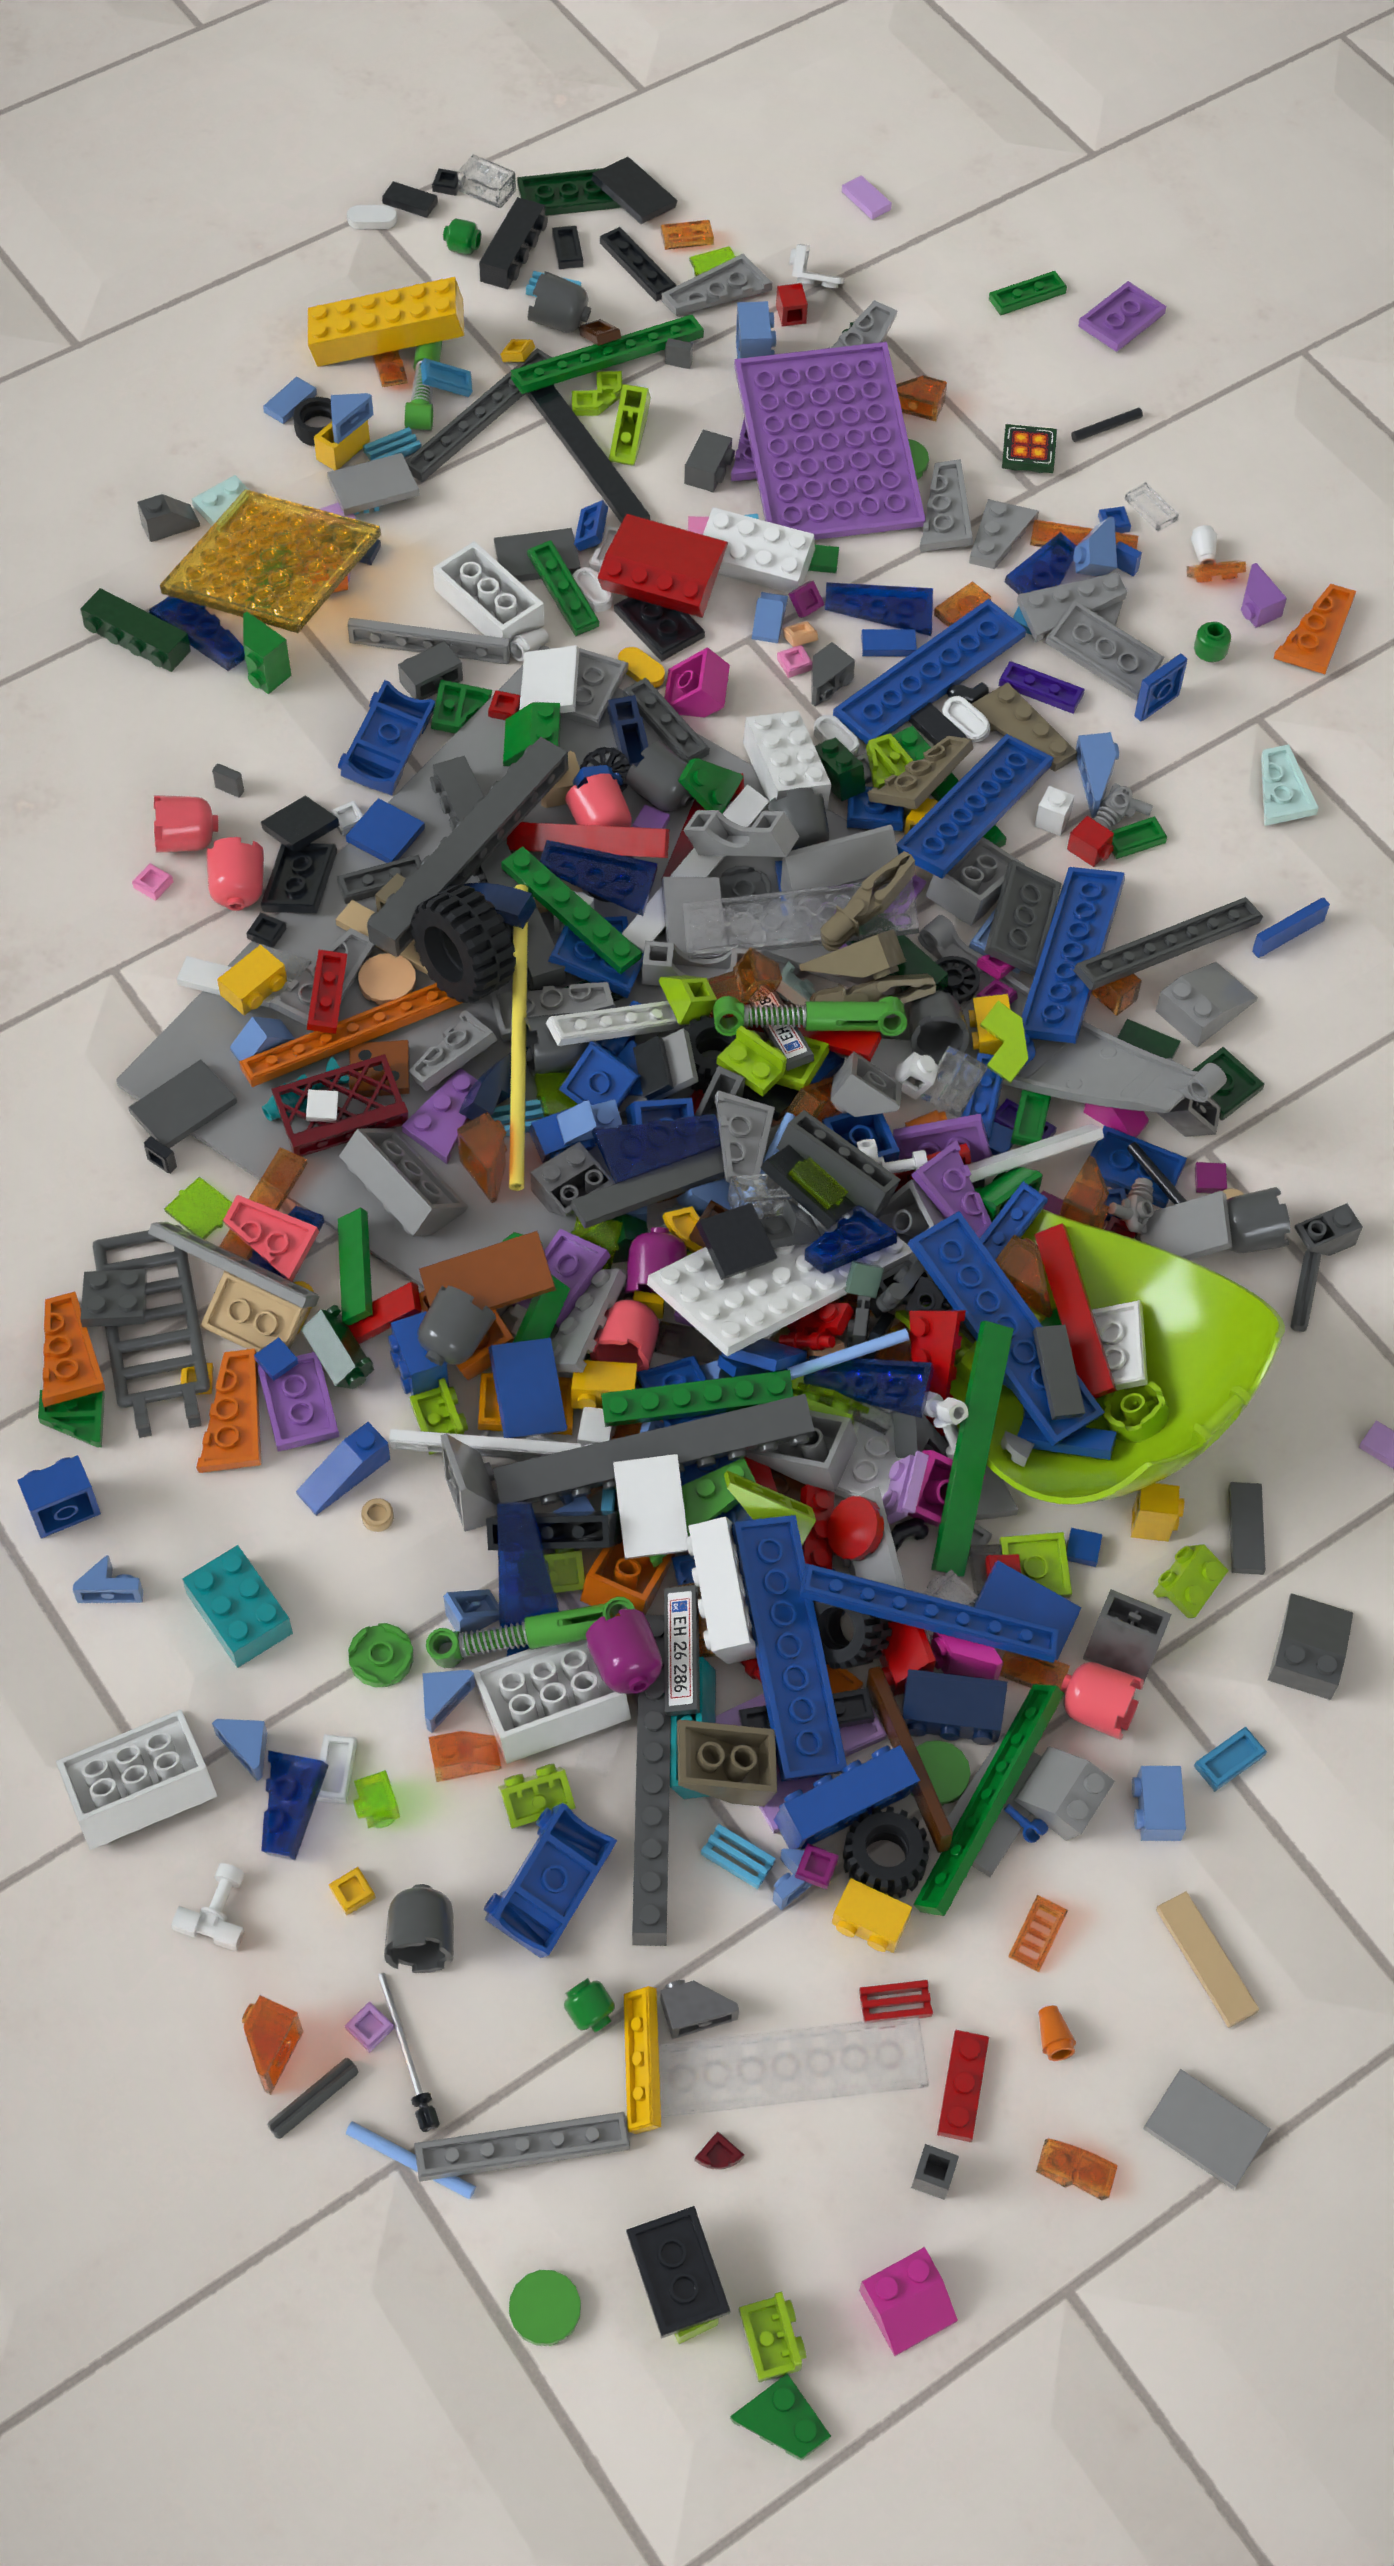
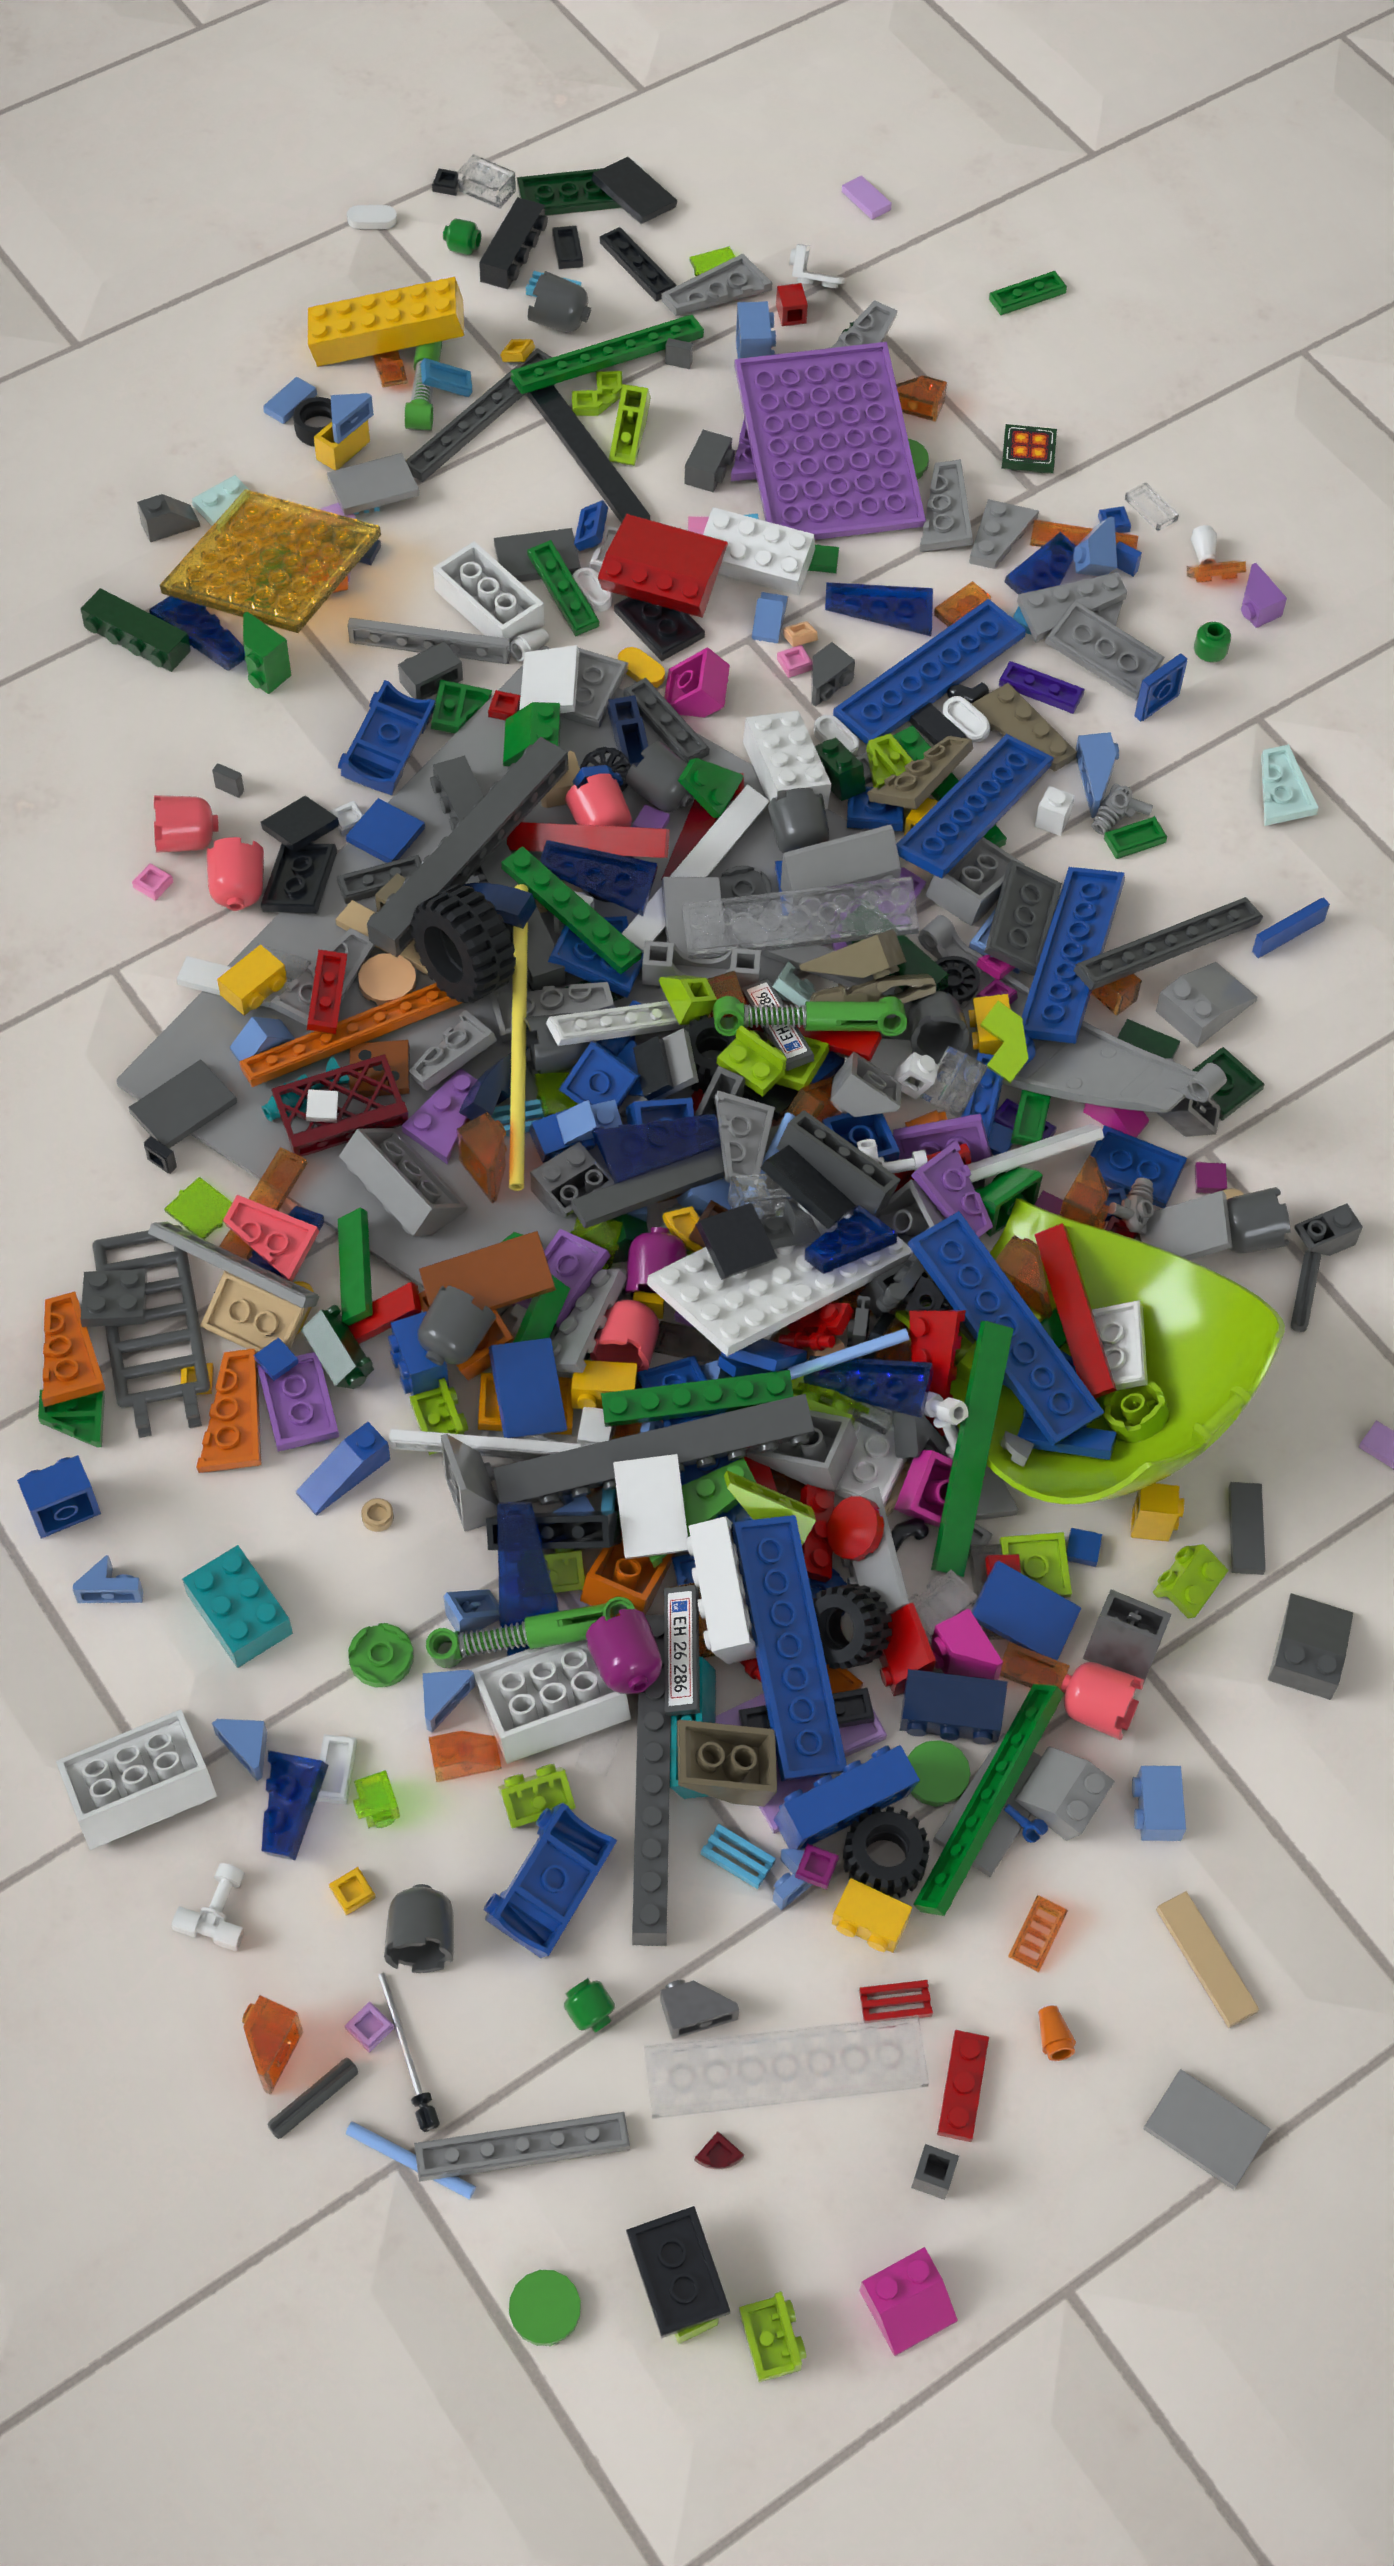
(266, 930): black tile -> none
(391, 443): medium azure tile -> none
(409, 199): black tile -> none
(599, 332): reddish brown tile -> none
(642, 2060): yellow tile -> none
(687, 234): clear orange plate -> none
(716, 835): light grey arch -> none
(756, 976): clear orange slope -> none
(783, 2419): green wing -> none
(806, 599): magenta plate -> none
(818, 1183): clear neon green piece -> none
(864, 1279): sand green tile -> none
(868, 901): dark tan arm -> none
(888, 642): blue tile -> none
(899, 1735): reddish brown tile -> none
(904, 1486): lavender plate -> none
(929, 1613): blue tile -> none
(1013, 1218): blue tile -> none
(1058, 1372): dark grey tile -> none
(1076, 2167): clear orange slope -> none
(1090, 841): red brick -> none
(1106, 424): black bar -> none
(1122, 316): medium lavender plate -> none
(1155, 1173): black bar -> none
(1230, 1759): dark azure tile -> none
(1318, 632): orange wing -> none

